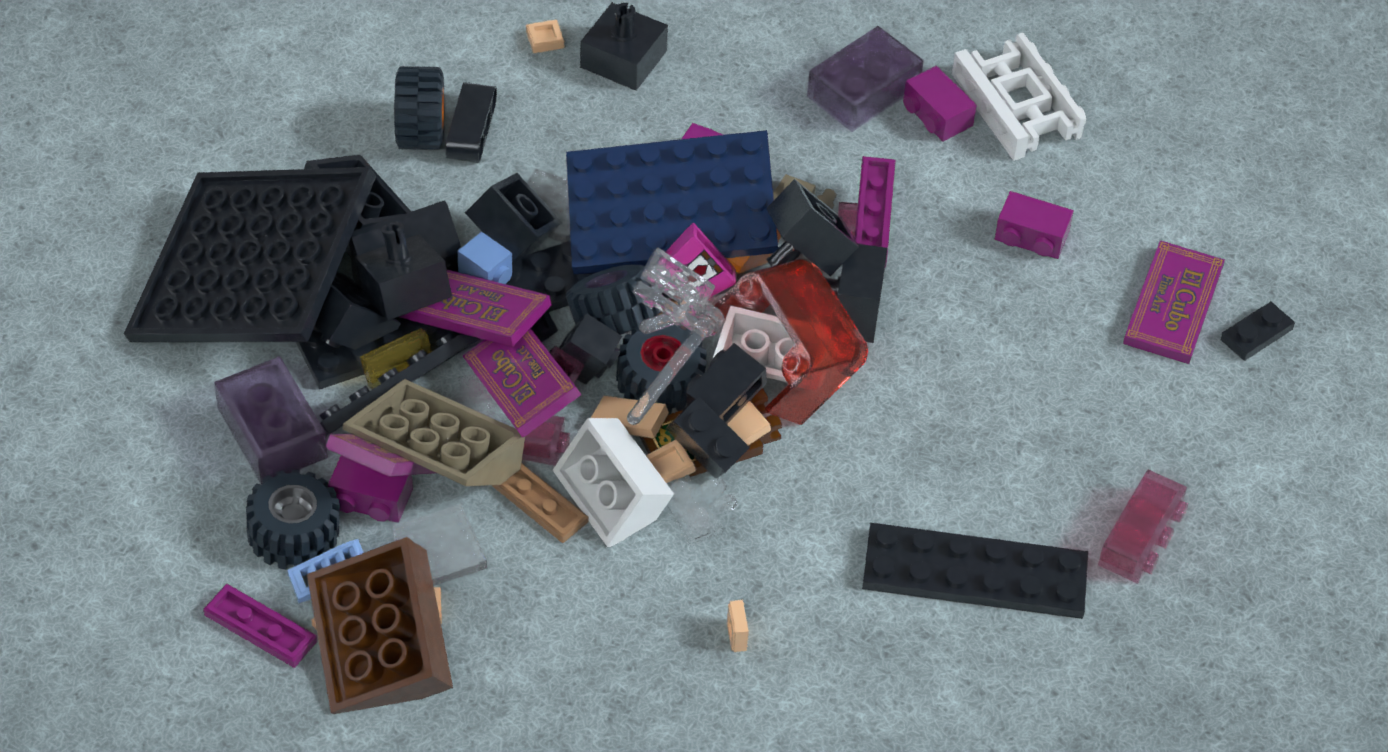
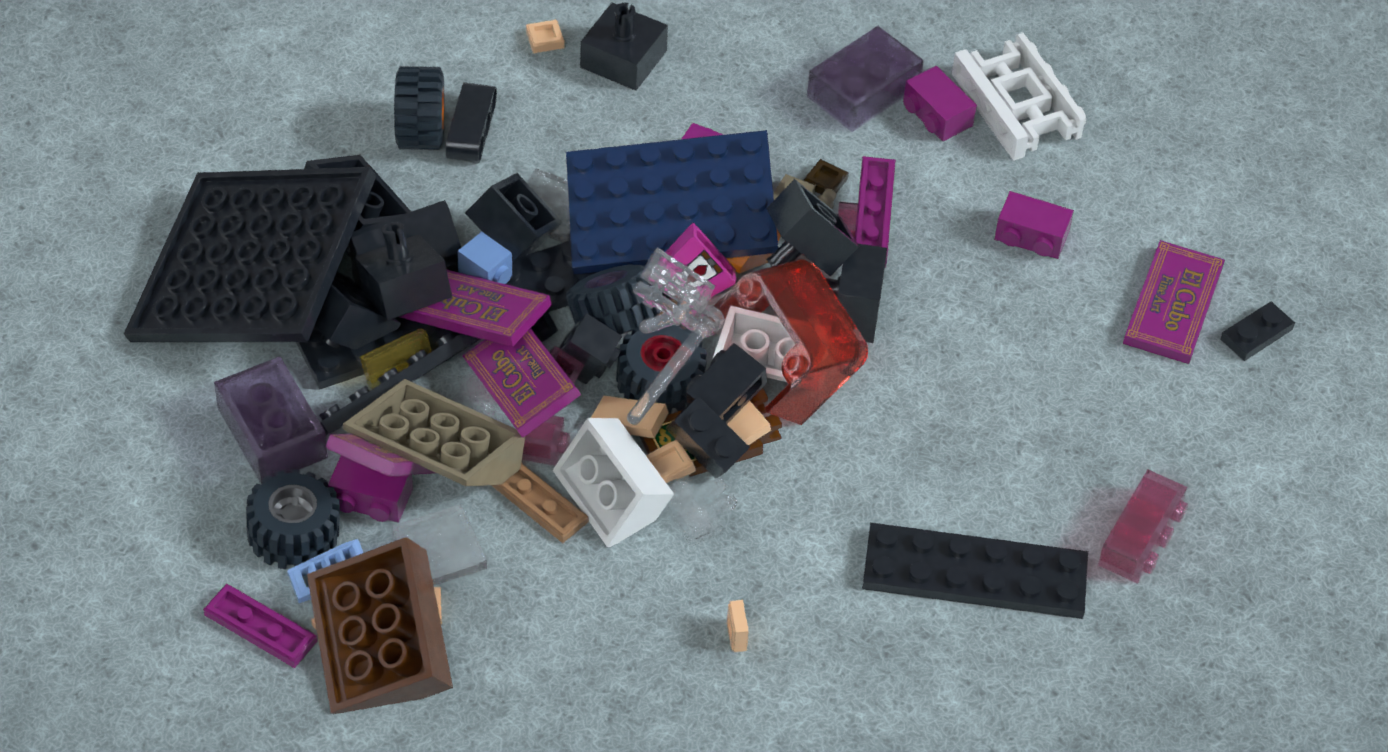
(826, 177): none -> dark brown tile

